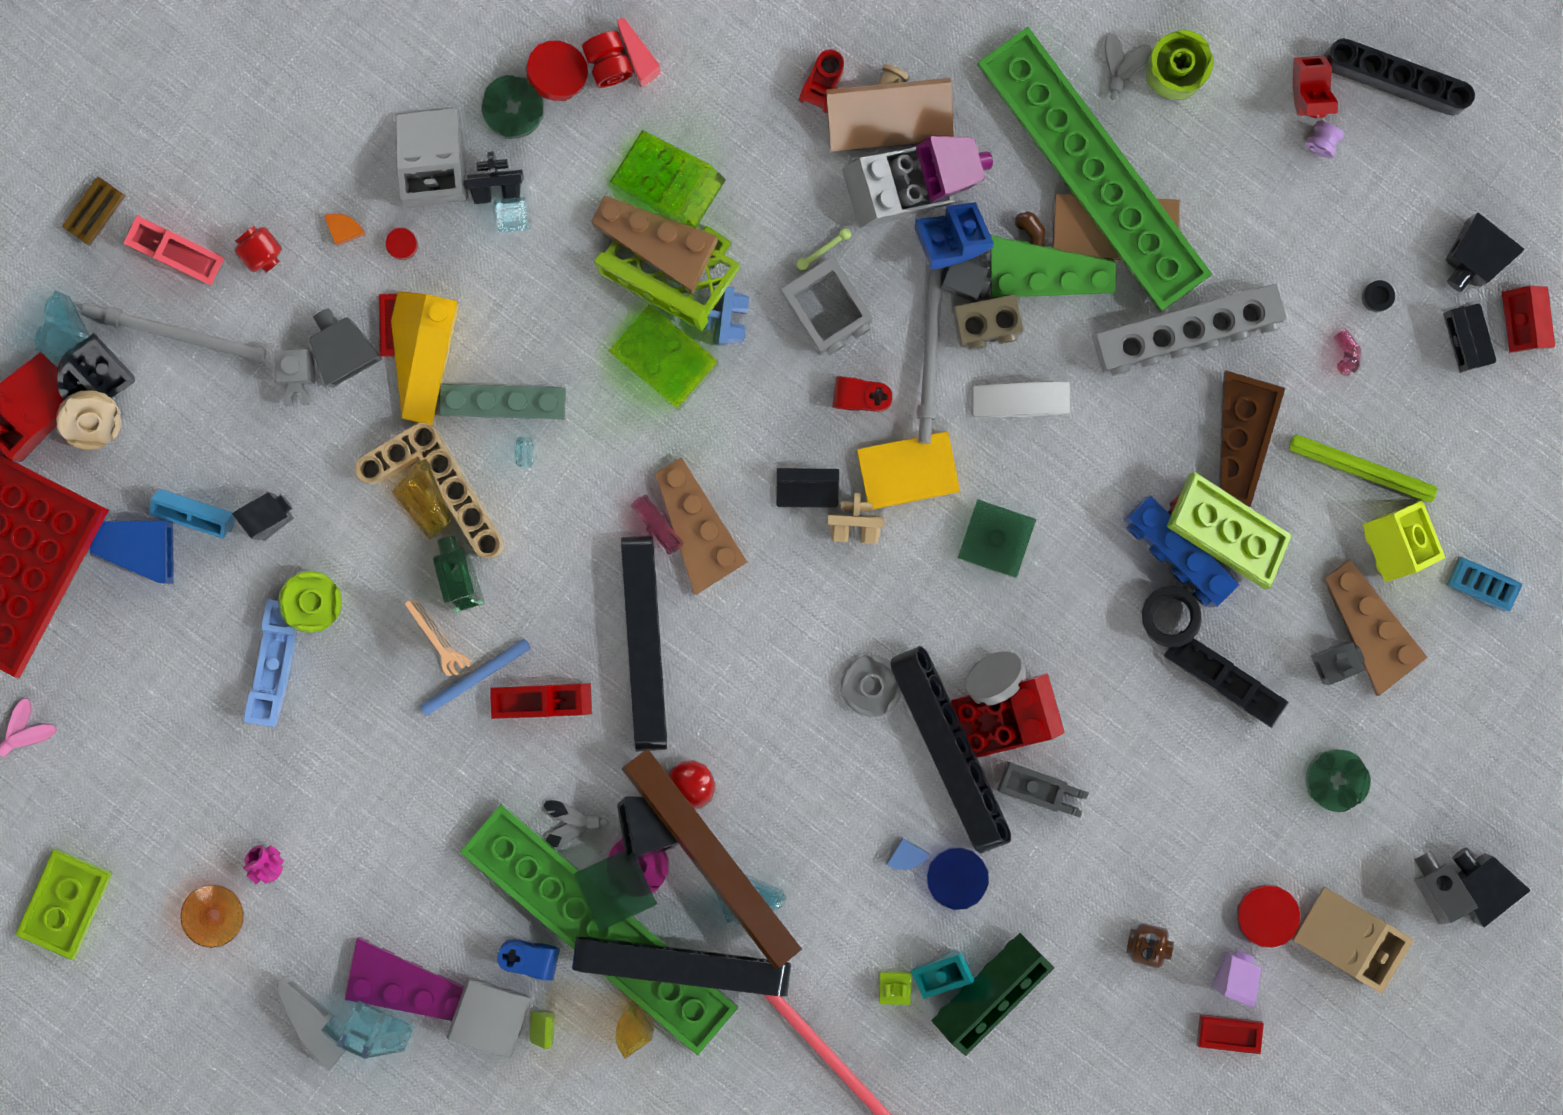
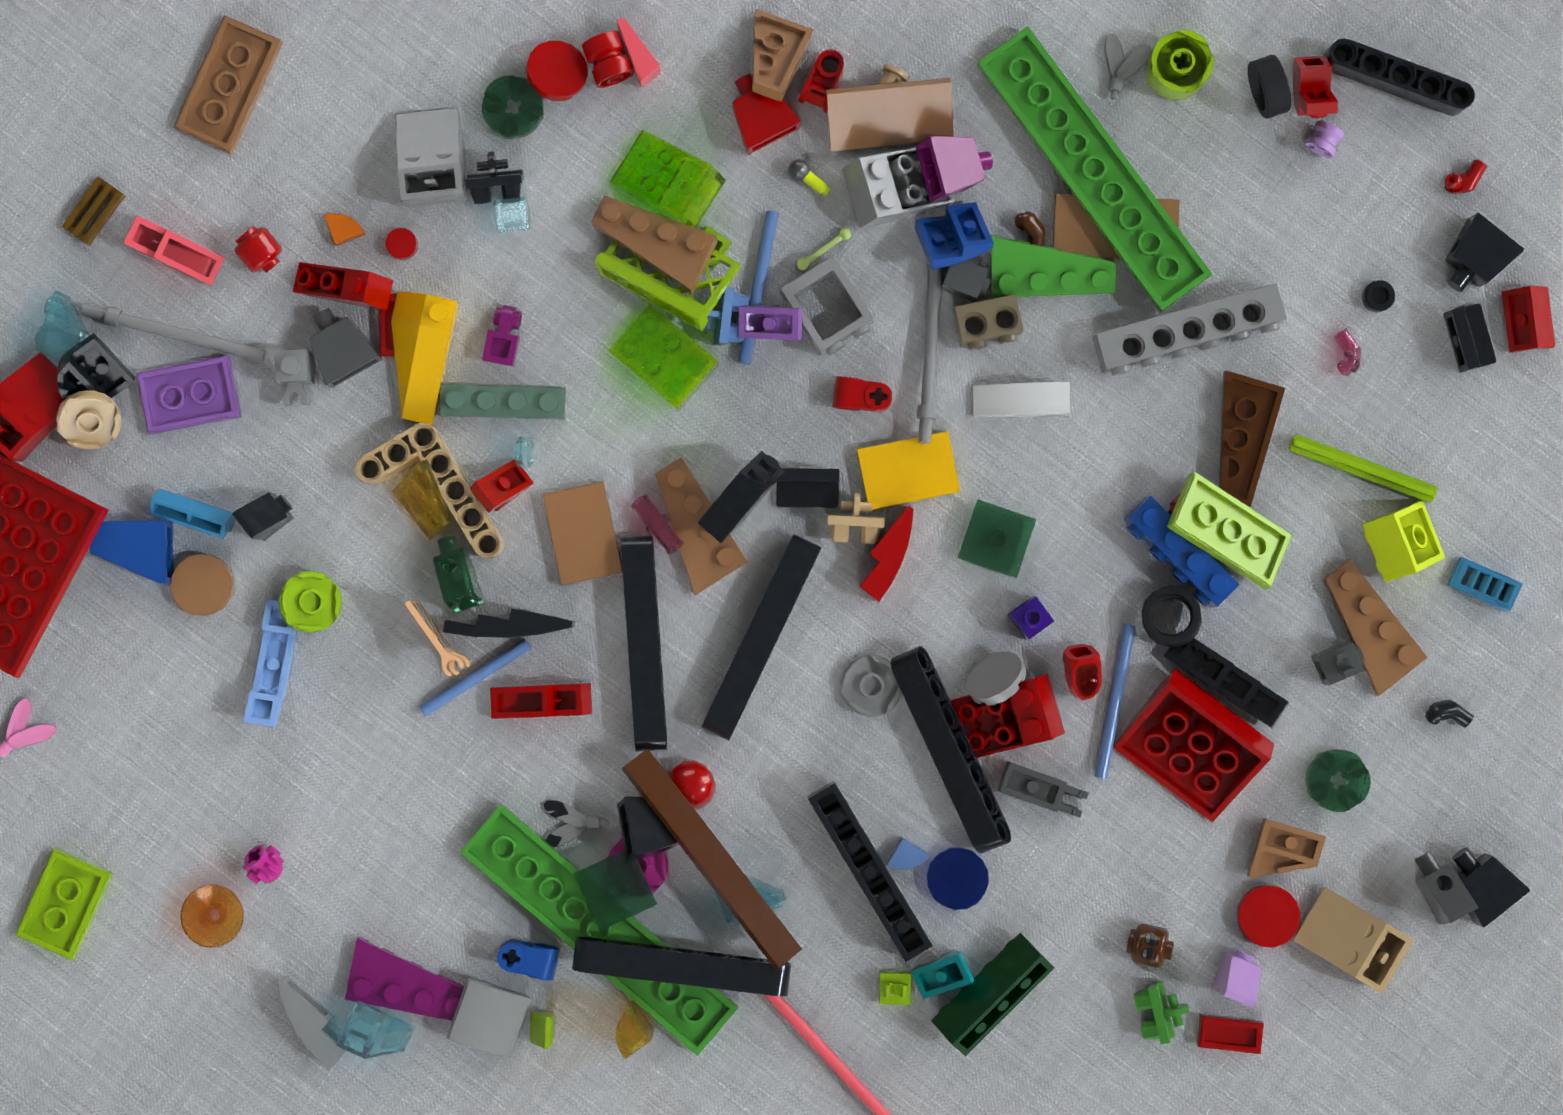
(188, 394): none -> medium lavender tile
(202, 584): none -> medium nougat tile
(228, 84): none -> medium nougat tile
(343, 285): none -> red slope
(501, 486): none -> red slope
(502, 346): none -> magenta plate
(519, 624): none -> black slope
(582, 533): none -> medium nougat tile
(741, 496): none -> black brick
(760, 278): none -> medium blue piece
(761, 117): none -> red torso
(761, 637): none -> black beam
(770, 322): none -> medium lavender slope
(776, 53): none -> medium nougat wing
(800, 171): none -> piece
(869, 871): none -> black brick
(889, 555): none -> red slope
(1030, 617): none -> dark purple brick
(1082, 670): none -> red rock
(1115, 701): none -> medium blue piece
(1161, 1026): none -> bright green hips
(1194, 745): none -> red slope
(1269, 86): none -> black tyre
(1284, 849): none -> medium nougat wing
(1448, 710): none -> black arm
(1465, 182): none -> red arm

